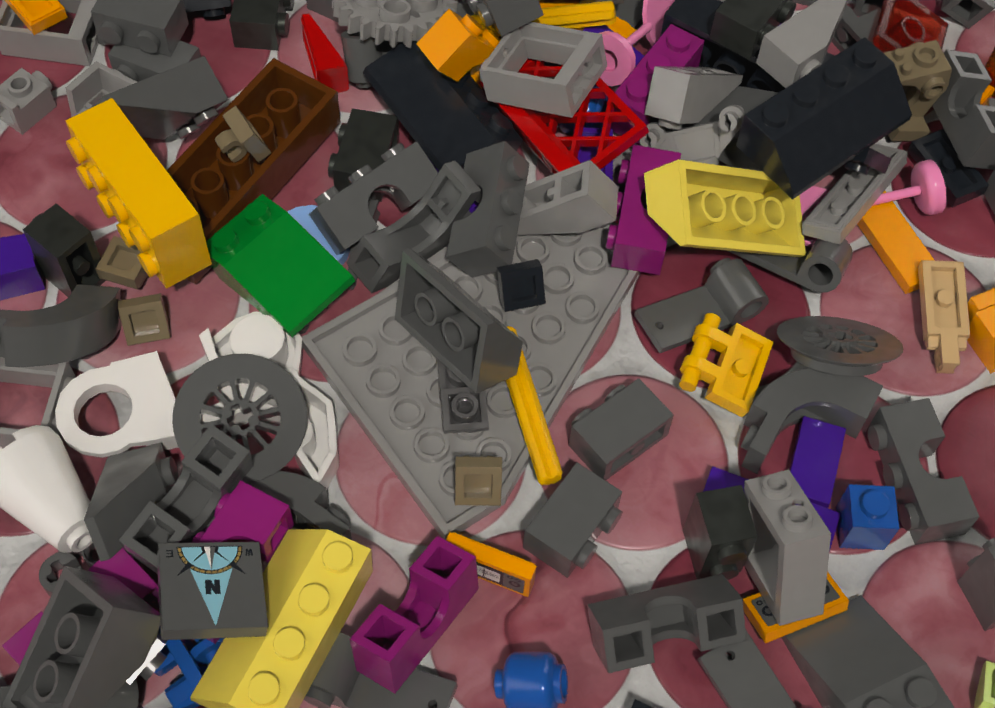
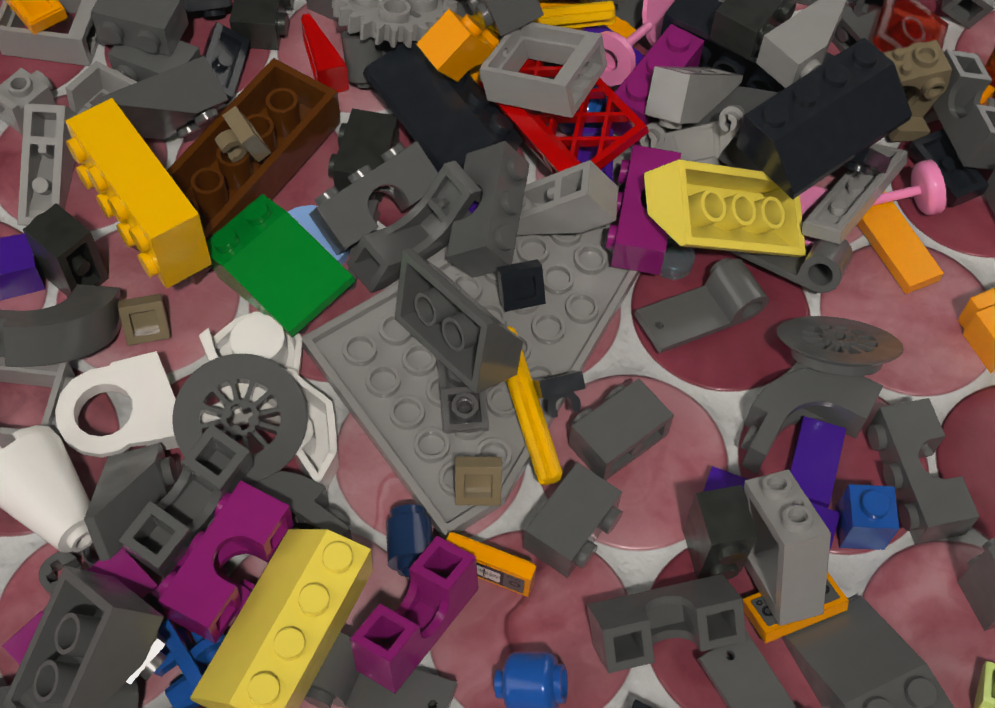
(44, 160): none -> light grey slope
(121, 265): dark tan tile -> none
(211, 590): dark grey tile -> none
(226, 55): none -> black plate
(407, 536): none -> dark blue brick
(559, 386): none -> black tile
(677, 260): none -> clear light blue tile
(738, 369): yellow plate -> none
(944, 311): tan hinge -> none

